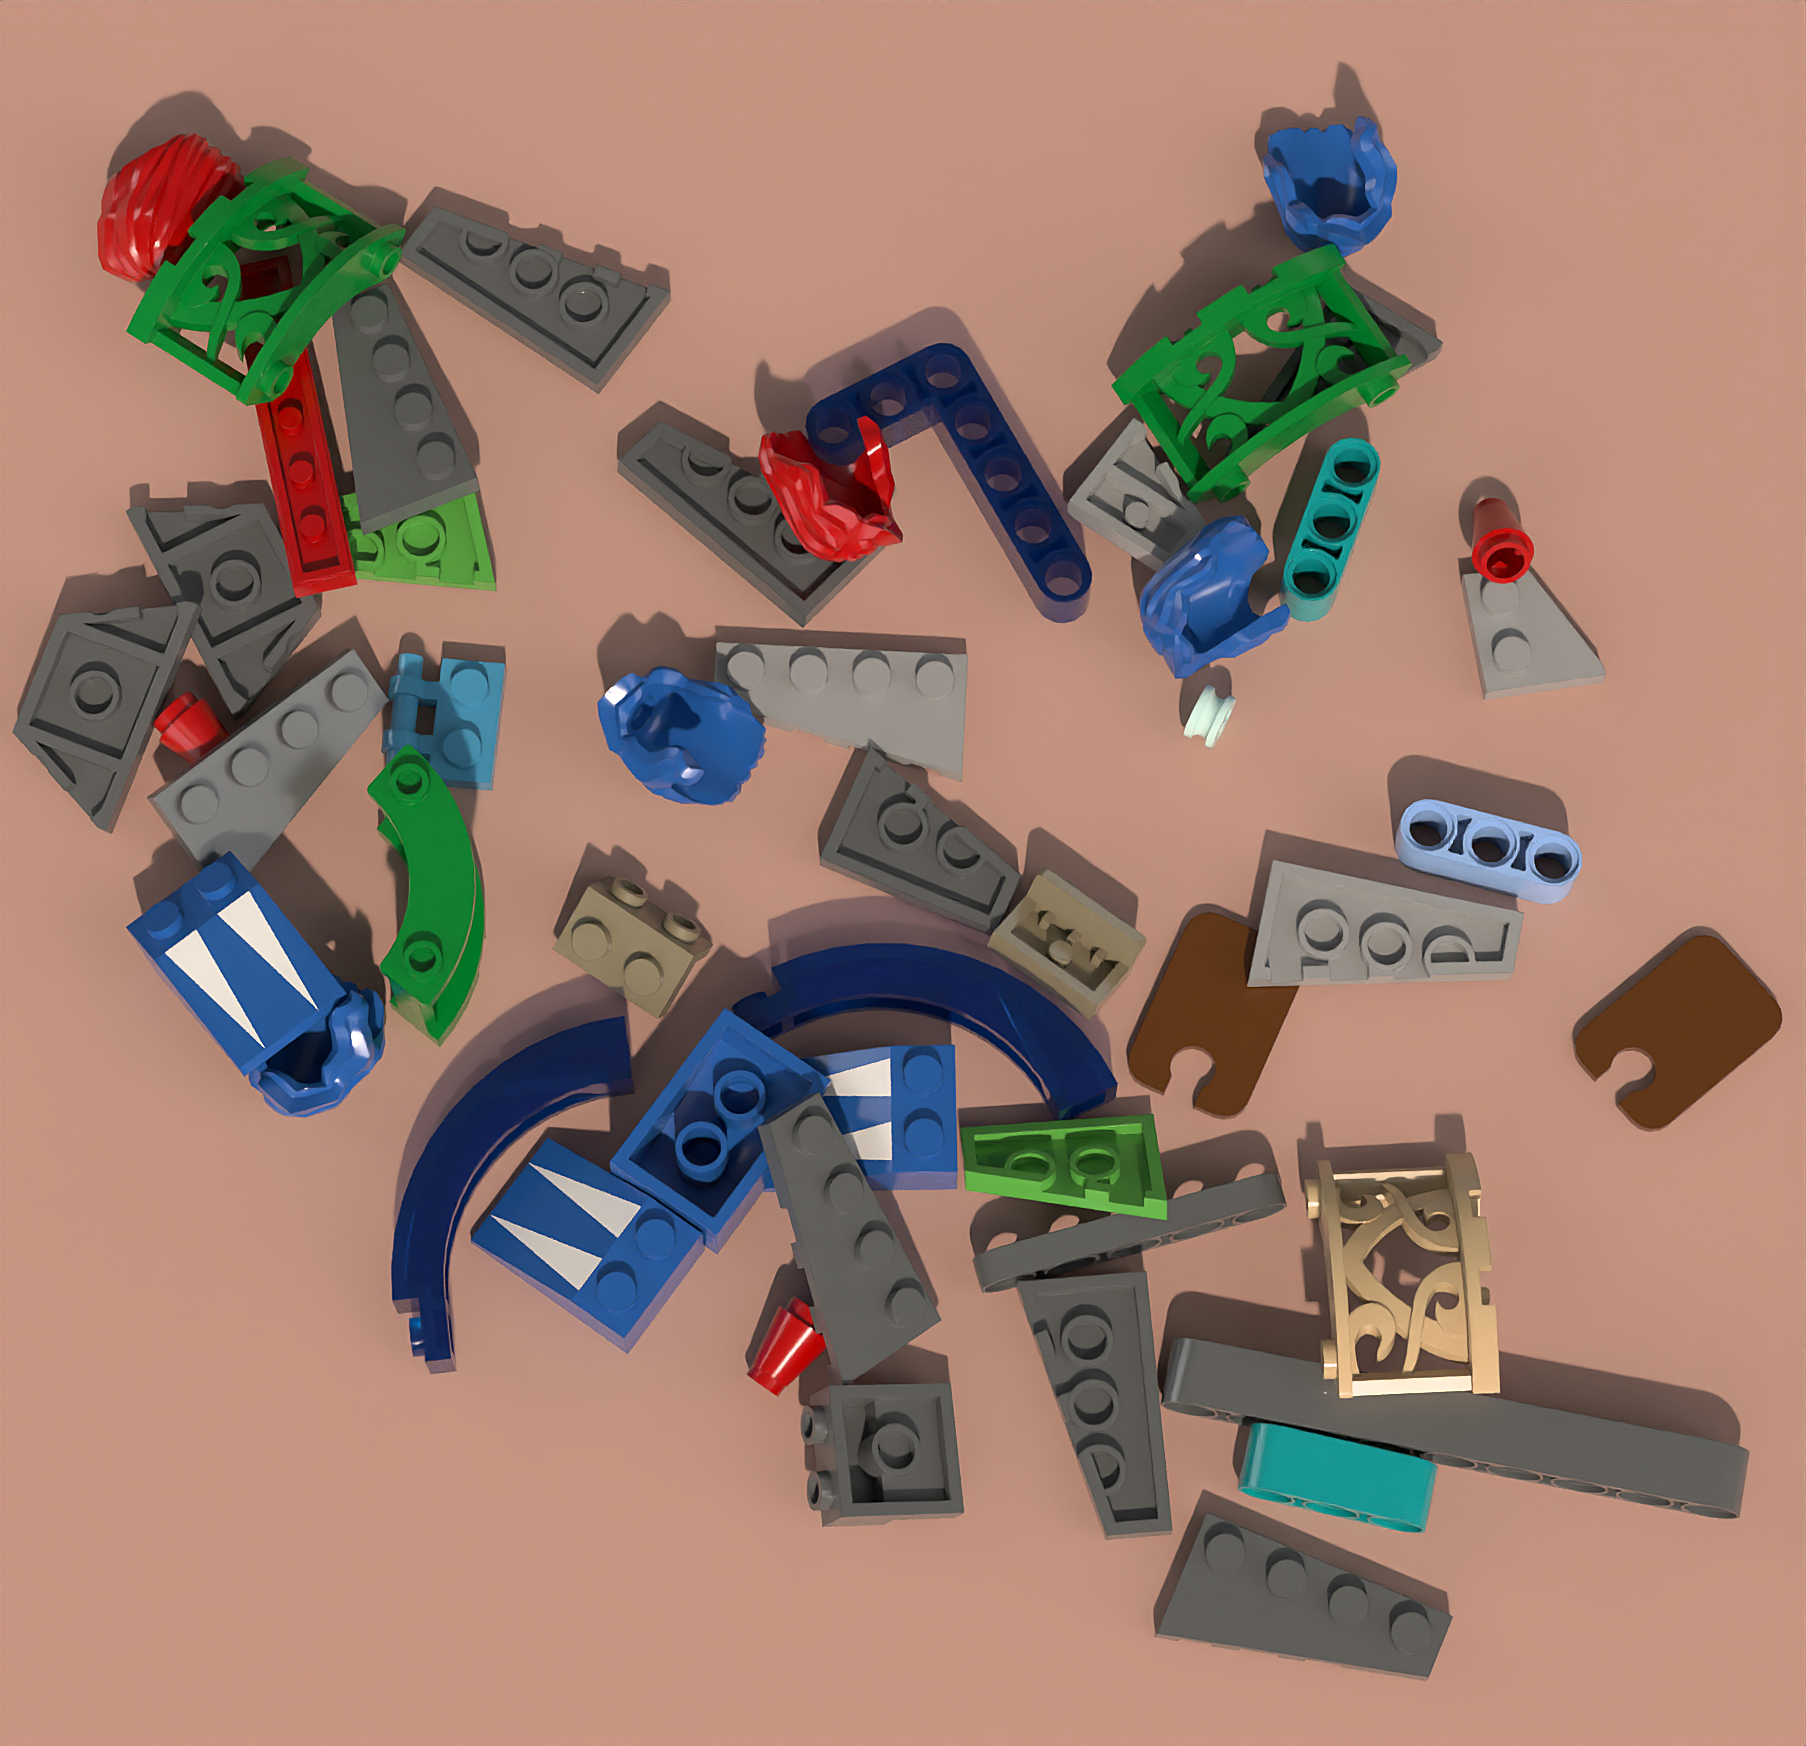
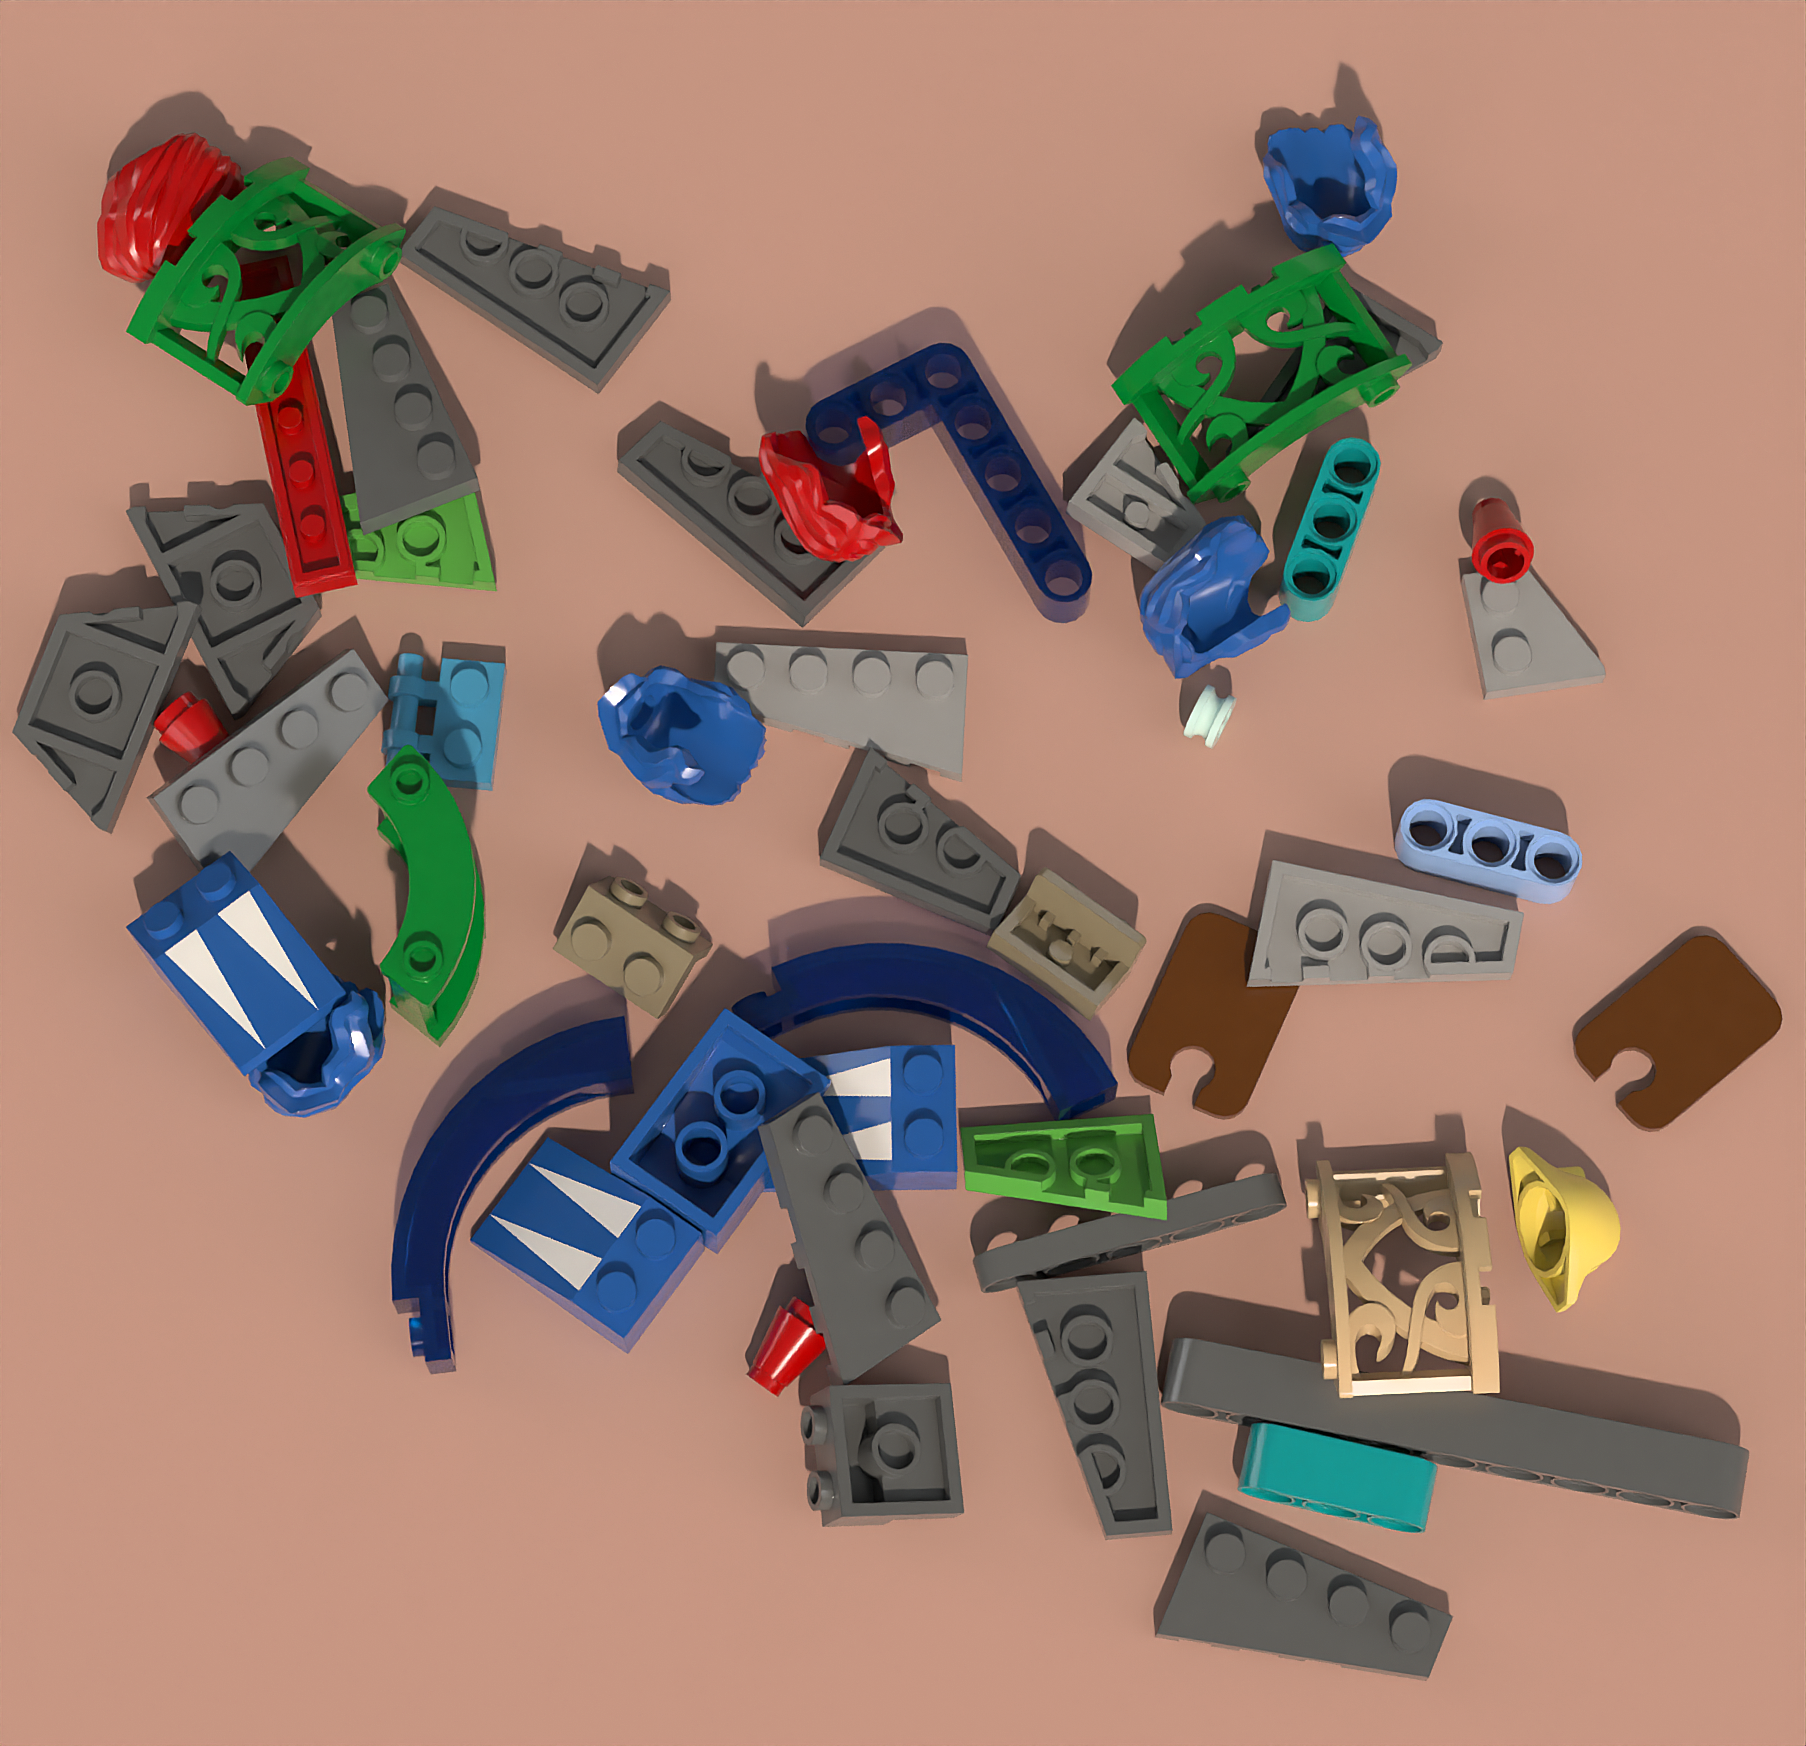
(1562, 1224): none -> light yellow hat

